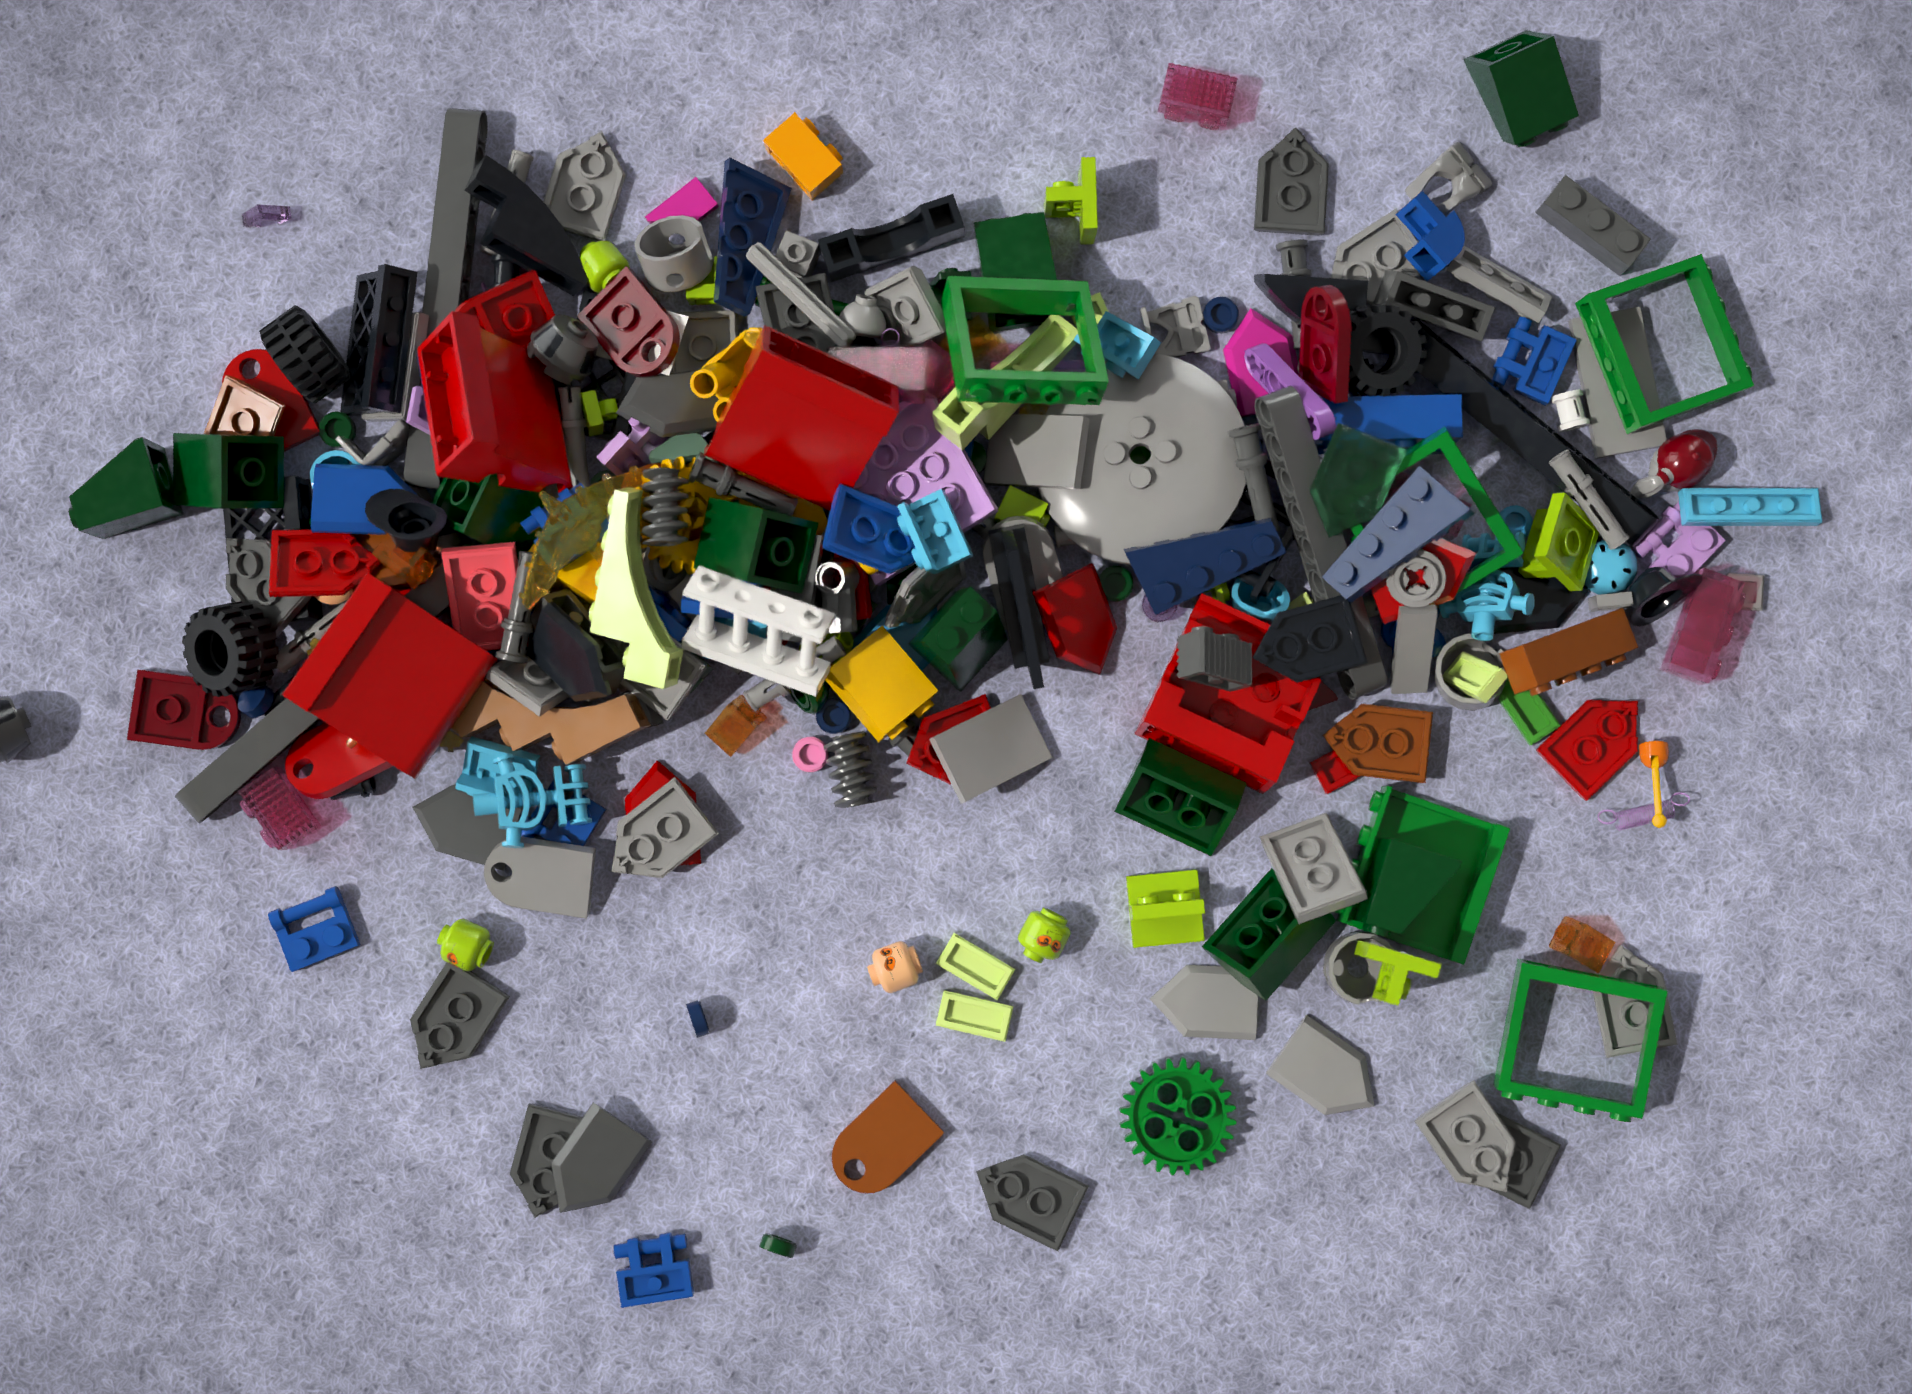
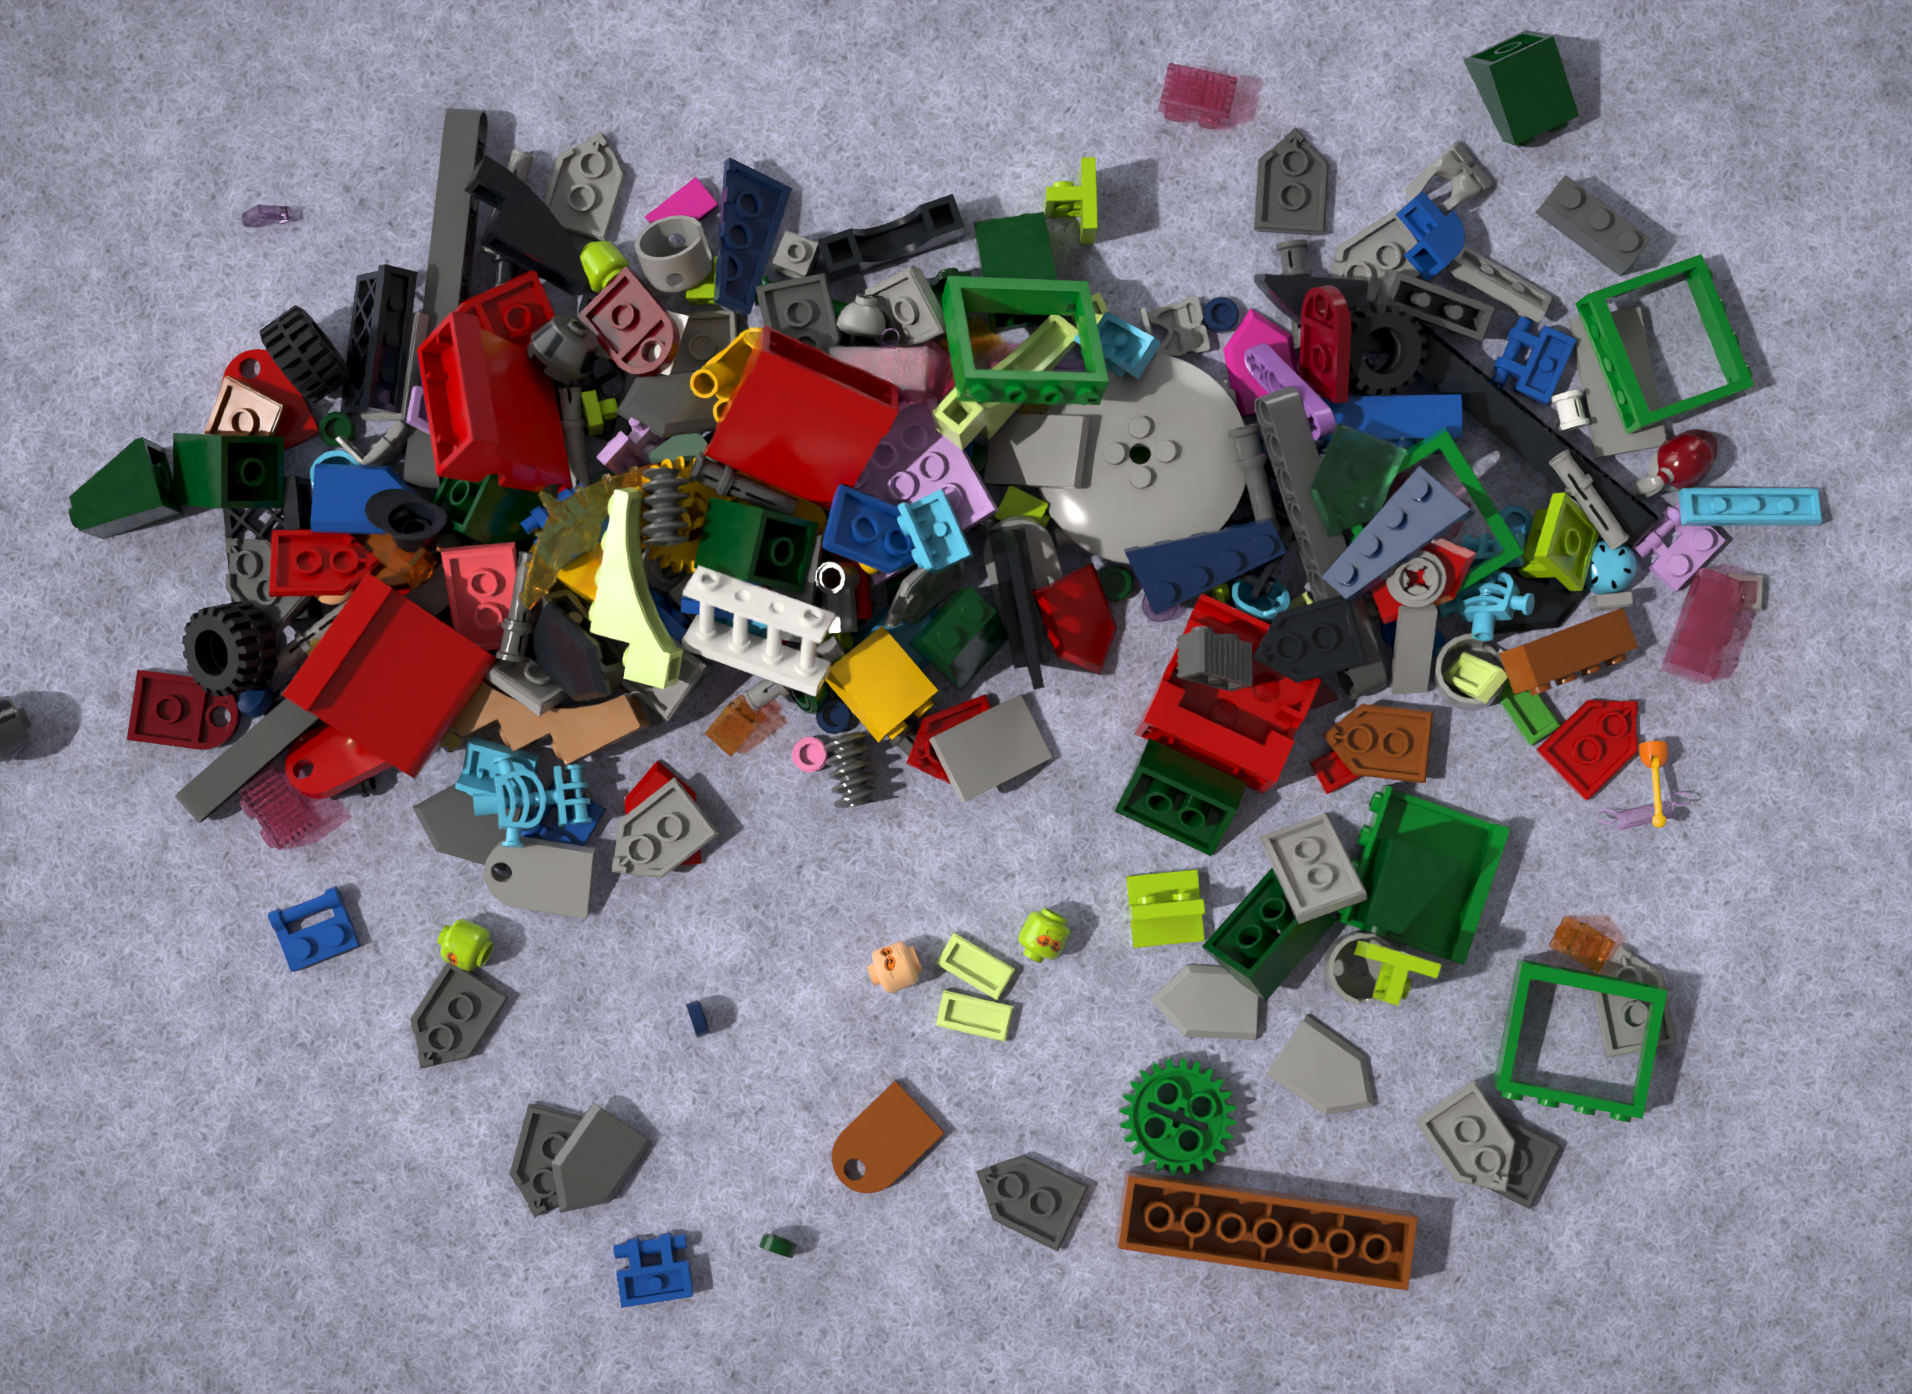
(800, 295): light grey axle -> none
(804, 155): light orange brick -> none
(1266, 1230): none -> dark orange brick
(1658, 592): black piece -> none

